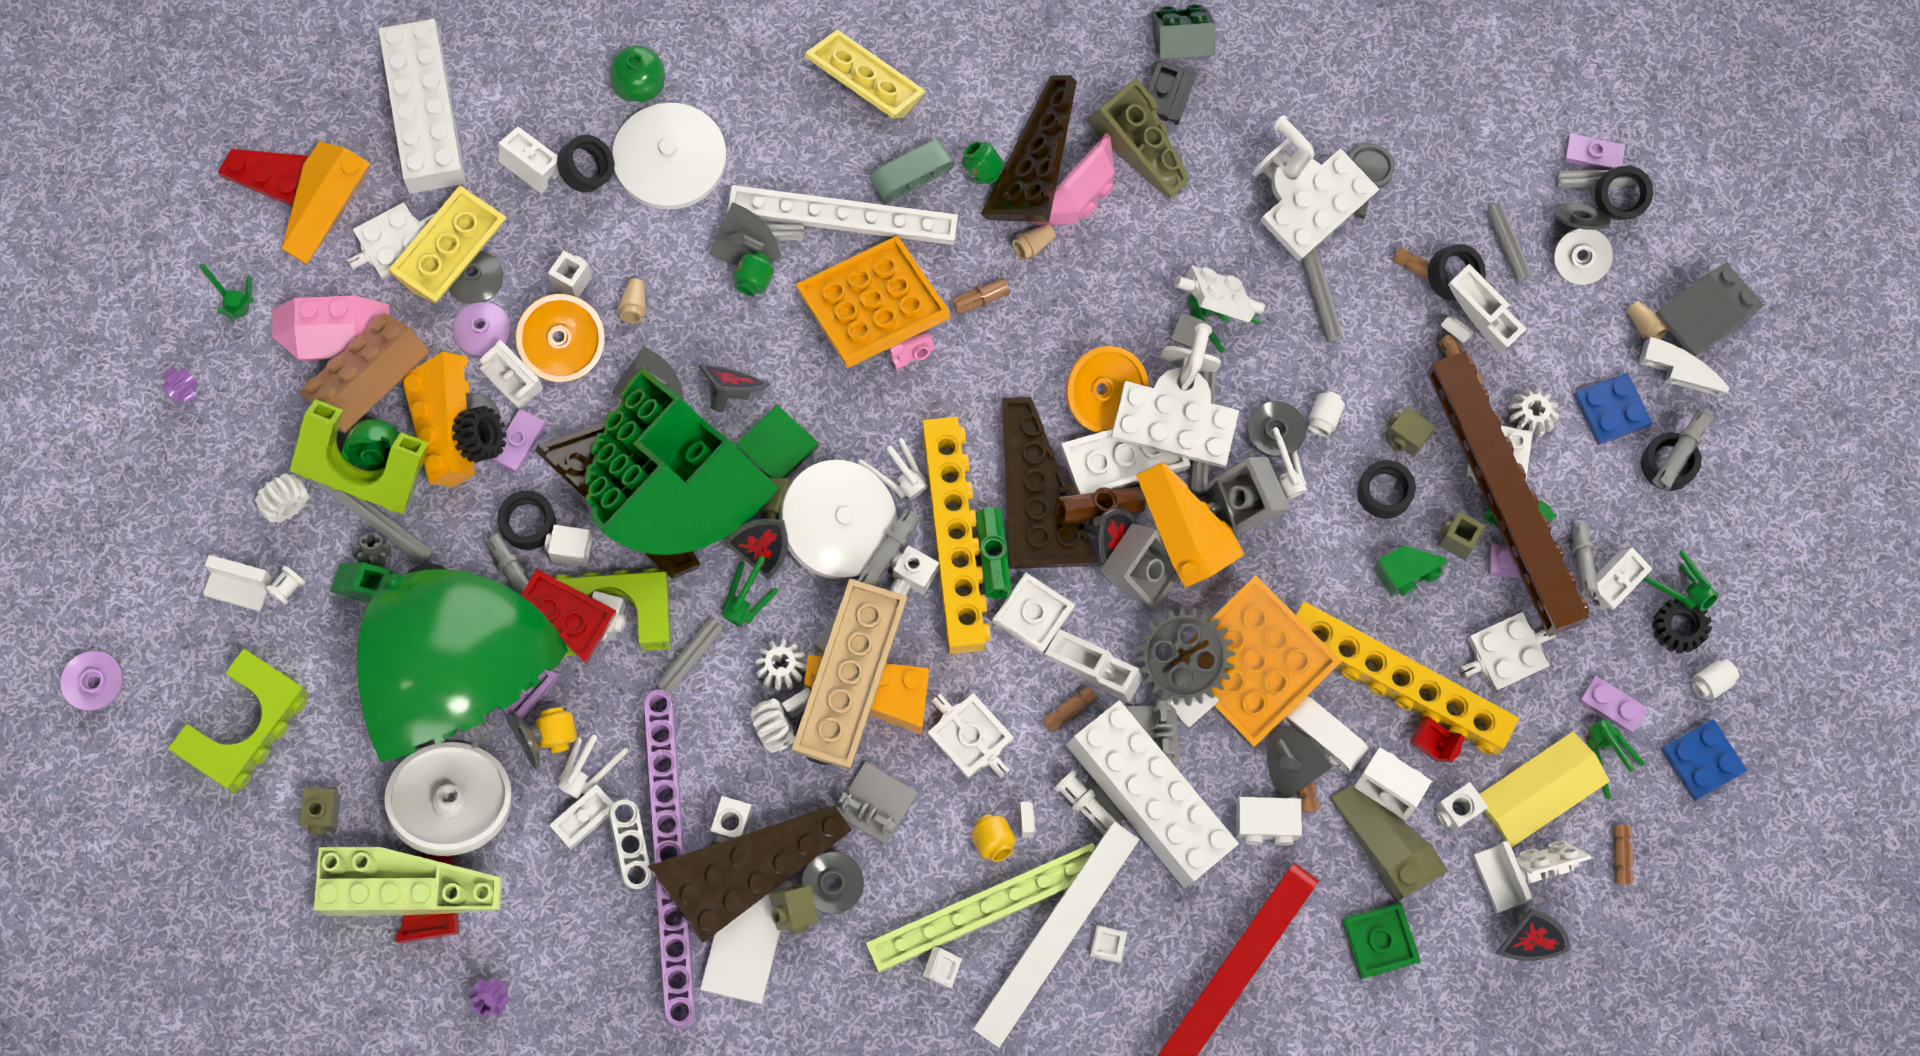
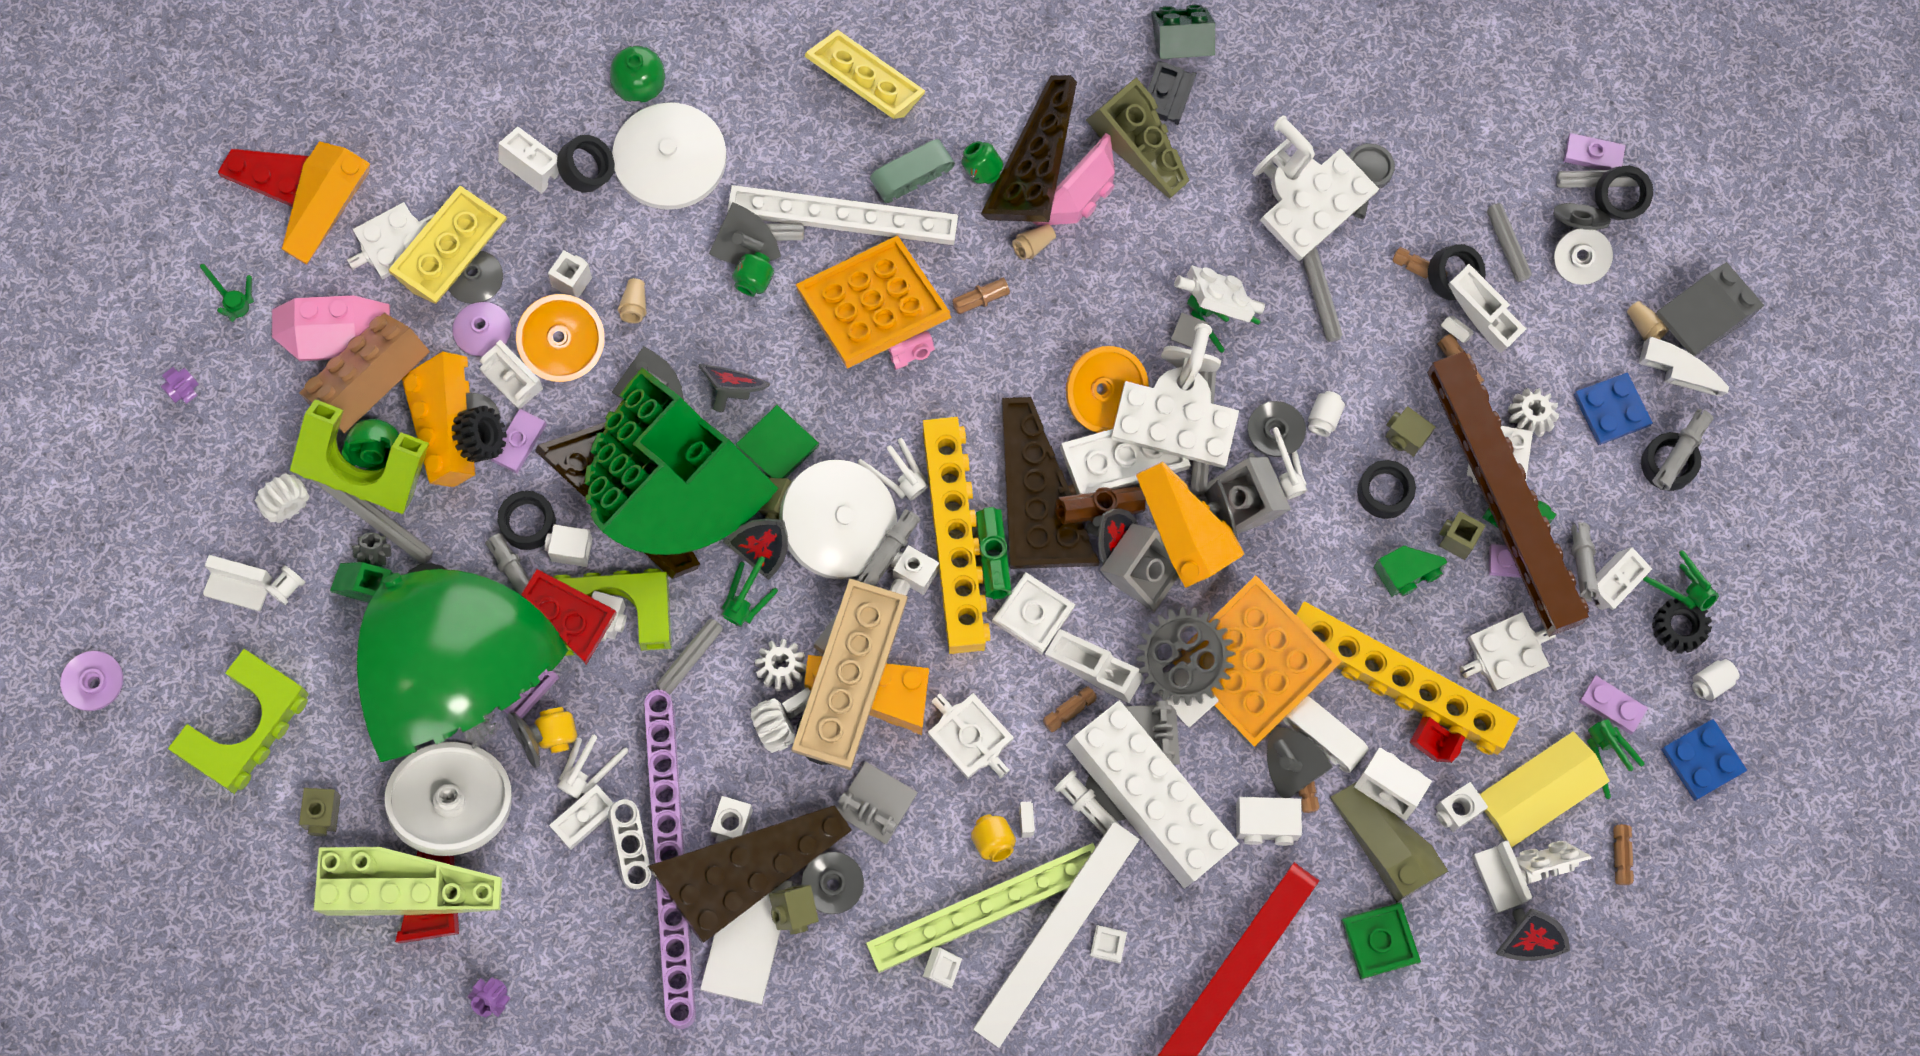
(422, 106): white brick -> none

